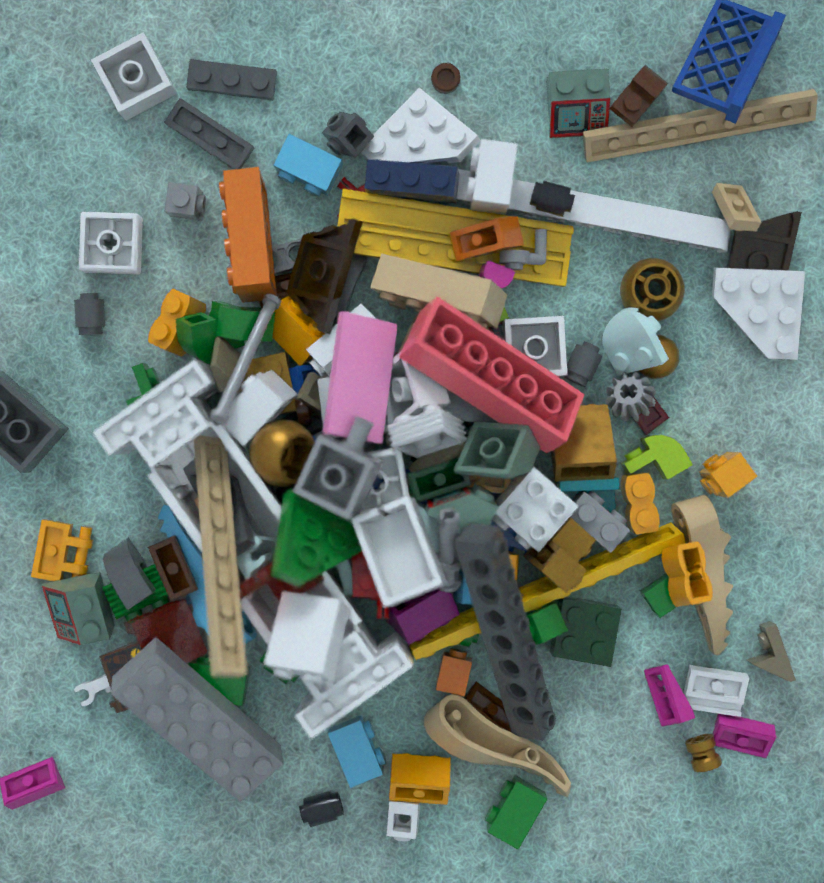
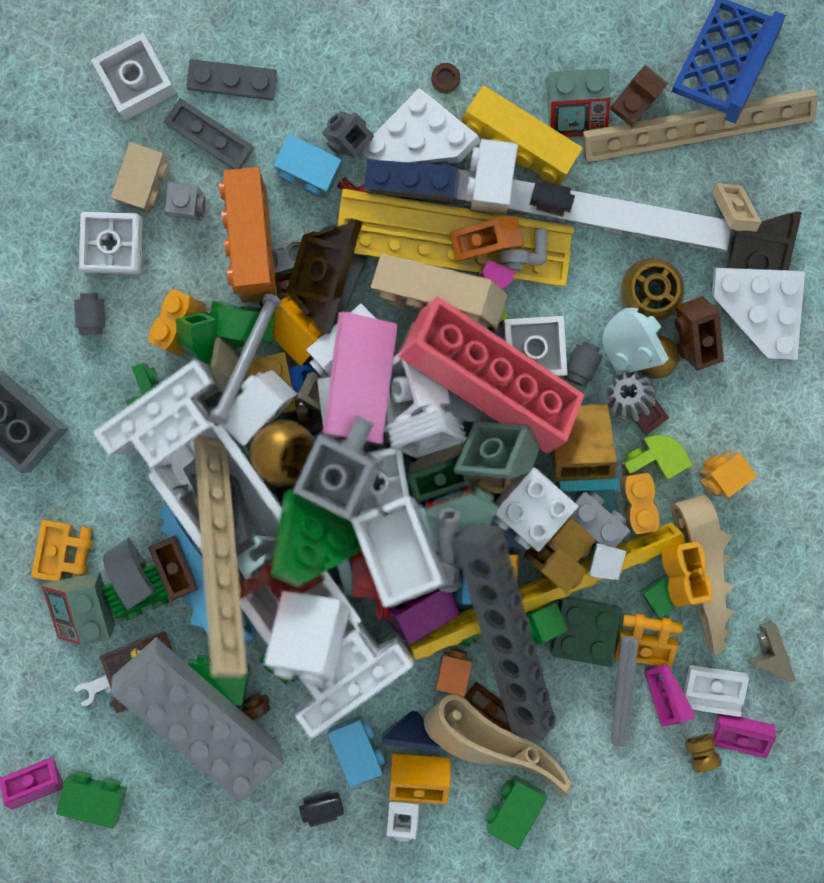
(91, 799): none -> green brick
(140, 177): none -> tan brick
(172, 626): clear red bracket -> none
(256, 706): none -> reddish brown plate
(410, 733): none -> dark blue slope
(537, 144): none -> yellow brick
(606, 562): none -> white slope
(624, 690): none -> light grey axle
(651, 649): none -> light orange plate
(699, 333): none -> reddish brown brick

